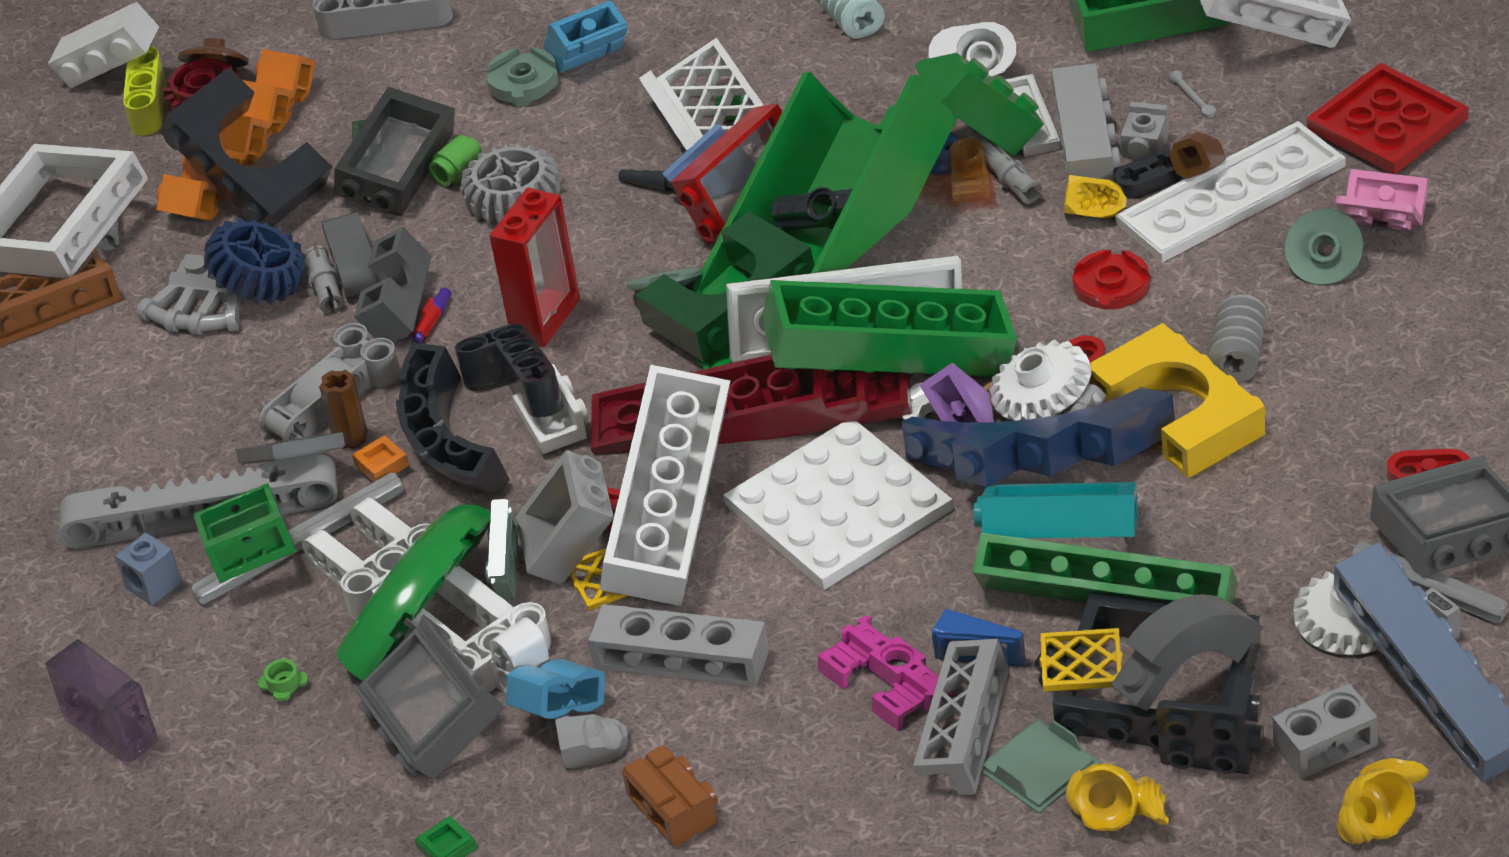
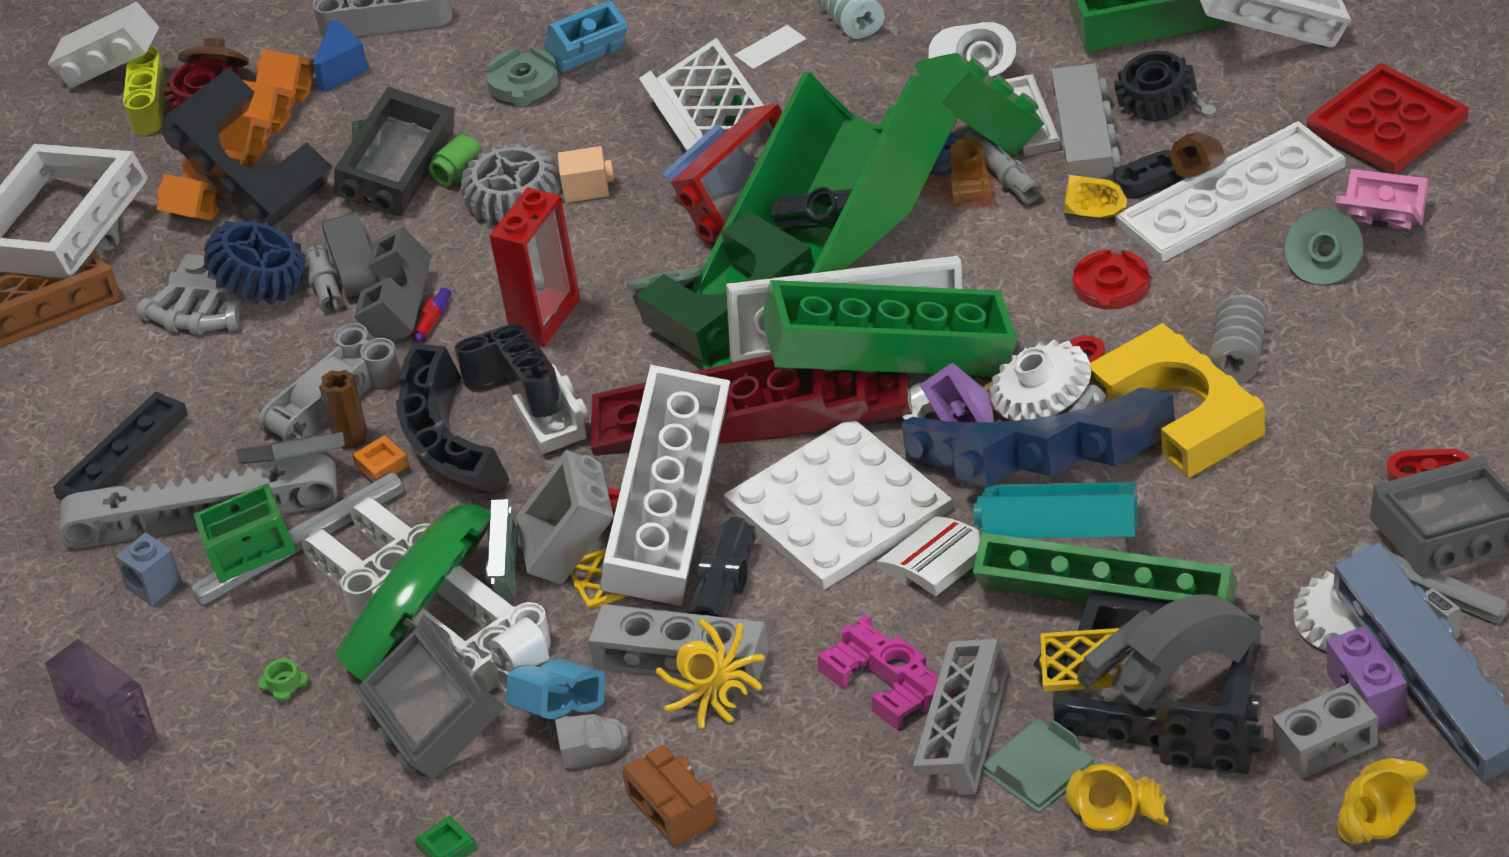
(123, 446): none -> black plate
(339, 57): none -> blue slope
(585, 174): none -> light nougat brick
(645, 178): black animal -> none
(711, 673): none -> yellow animal
(724, 569): none -> black piece
(770, 46): none -> white sticker
(933, 555): none -> white slope
(962, 627): blue slope -> none
(1109, 653): none -> dark grey tile
(1144, 130): light grey brick -> none
(1155, 86): none -> black gear
(1363, 663): none -> medium lavender brick

